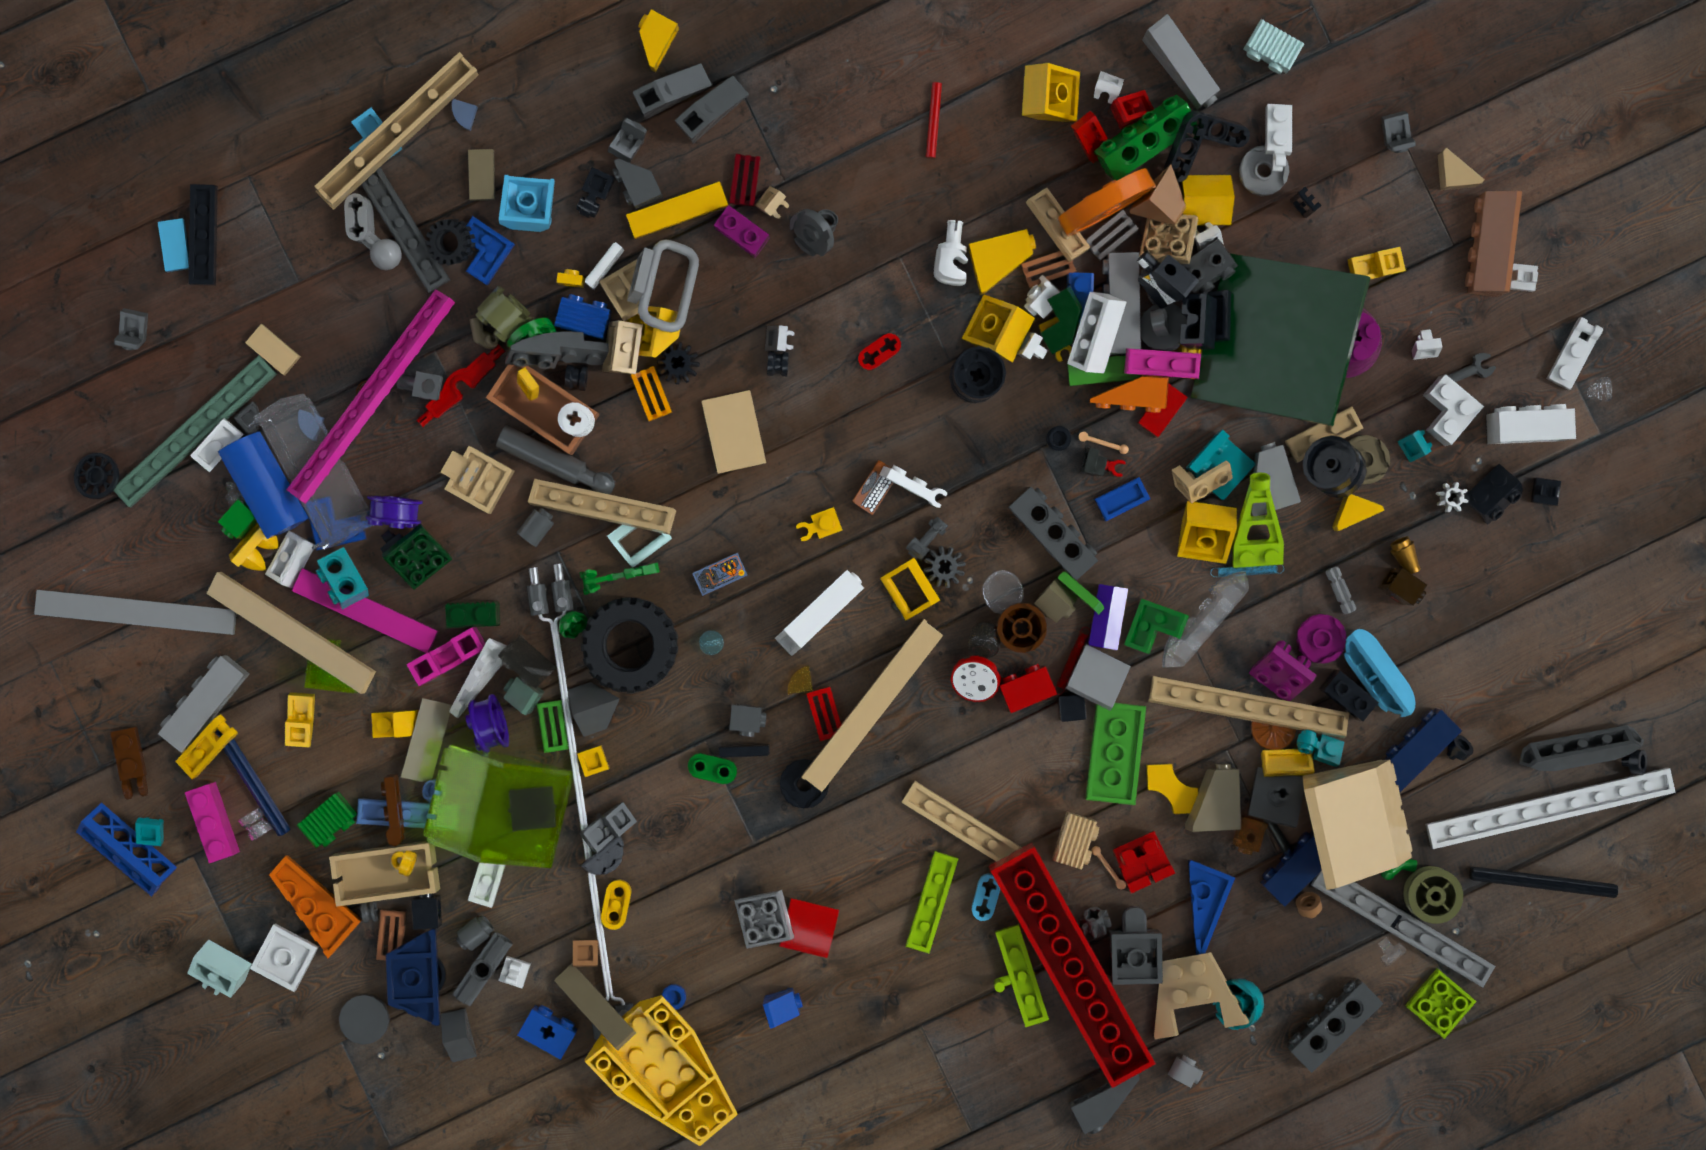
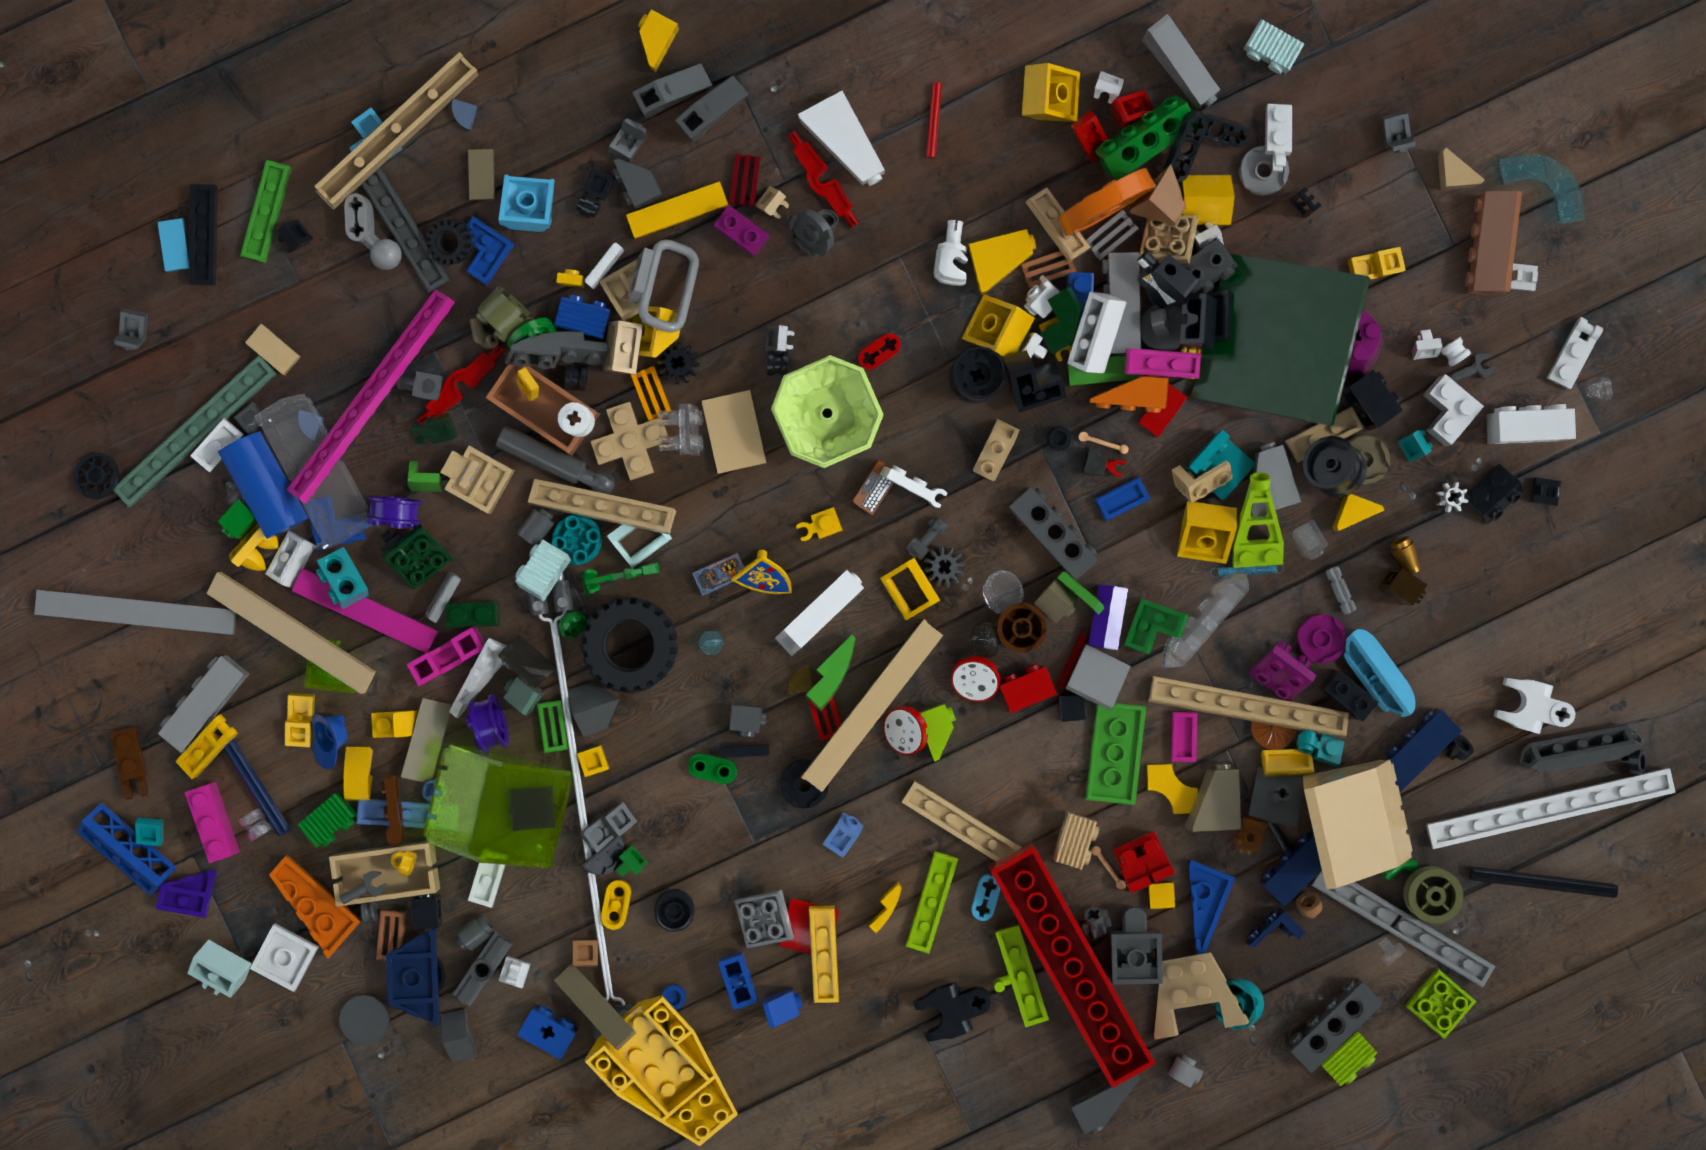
(188, 895): none -> dark purple wing
(266, 211): none -> bright green tile
(294, 235): none -> black tile
(327, 737): none -> blue piece
(357, 773): none -> yellow slope
(364, 888): none -> dark grey bar
(423, 481): none -> bright green tile
(438, 428): none -> clear green plate
(442, 596): none -> light grey tile
(542, 570): none -> light aqua brick
(578, 538): none -> teal tile
(629, 441): none -> tan plate
(632, 861): none -> green tile
(674, 910): none -> black piece
(688, 420): none -> clear plate
(738, 980): none -> blue brick
(764, 576): none -> shield
(815, 168): none -> red piece
(822, 386): none -> yellowish green rock
(824, 954): none -> yellow tile
(832, 674): none -> bright green slope
(842, 135): none -> white slope
(843, 834): none -> medium blue bracket
(890, 901): none -> yellow slope
(905, 730): none -> white tile
(939, 728): none -> lime slope
(955, 1008): none -> black piece
(996, 450): none -> tan bracket
(1031, 385): none -> black brick
(1161, 895): none -> yellow tile
(1184, 737): none -> dark pink tile
(1288, 926): none -> dark blue bracket
(1308, 540): none -> clear brick
(1349, 1058): none -> lime brick
(1372, 399): none -> black brick
(1455, 351): none -> white wheel
(1535, 707): none -> white piece
(1552, 175): none -> clear light blue plate

